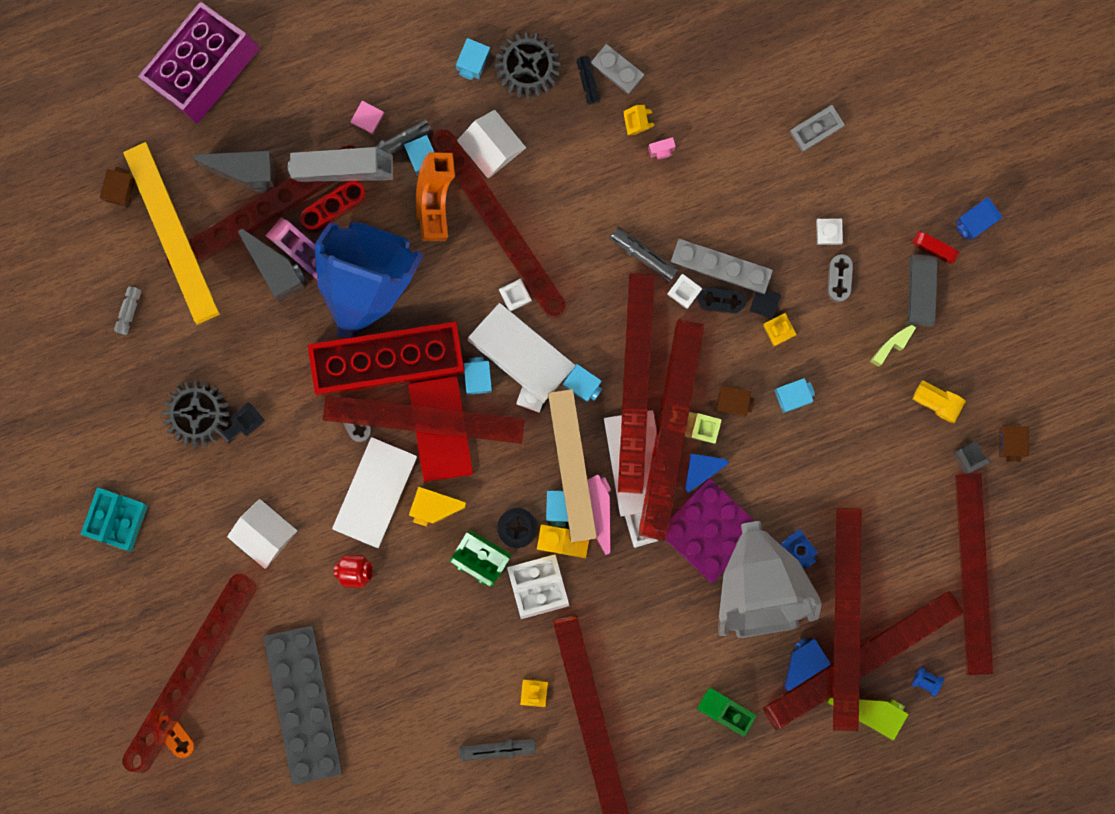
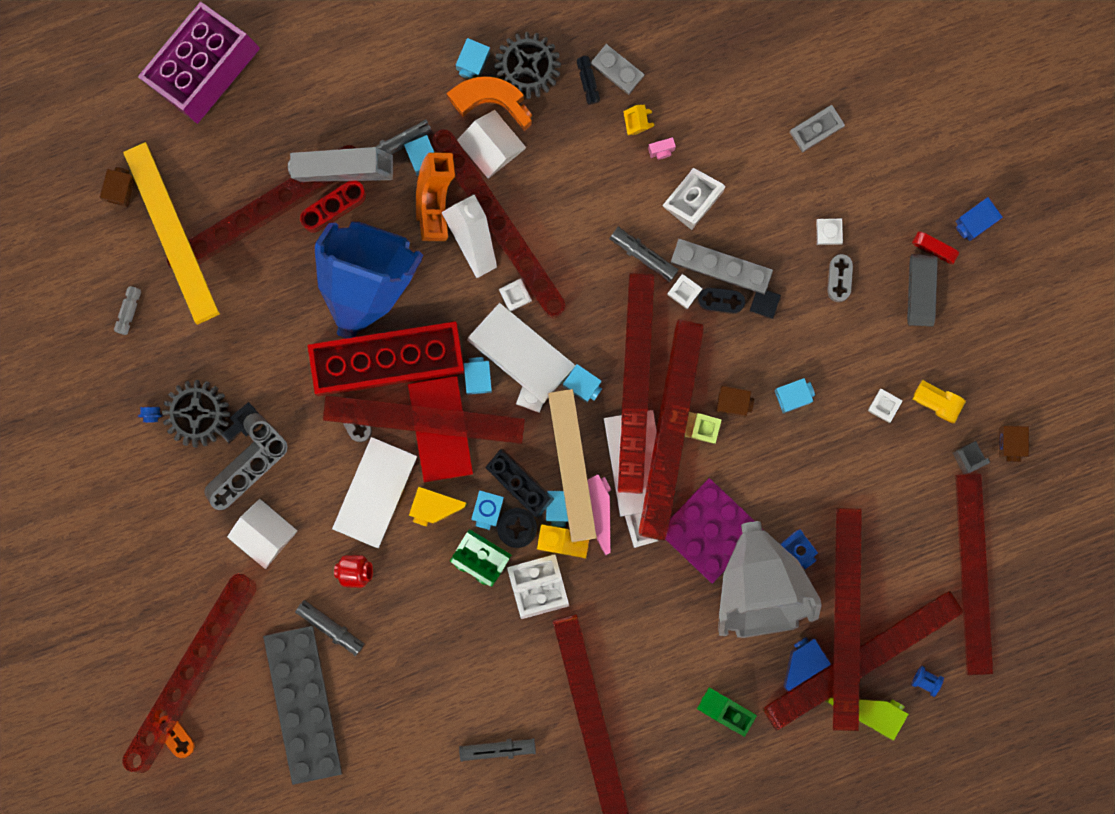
(114, 519): teal slope -> none
(150, 414): none -> blue plate
(241, 465): none -> dark grey beam
(246, 169): dark grey slope -> none
(277, 271): dark grey slope -> none
(294, 244): bright pink slope -> none
(330, 628): none -> dark grey pin
(367, 117): bright pink tile -> none
(472, 234): none -> white slope
(487, 510): none -> medium azure brick
(490, 90): none -> orange arch
(529, 491): none -> black tile
(534, 693): yellow tile -> none
(693, 197): none -> white slope
(700, 469): blue slope -> none
(779, 329): yellow tile -> none
(885, 405): none -> white plate
(898, 341): yellowish green slope -> none

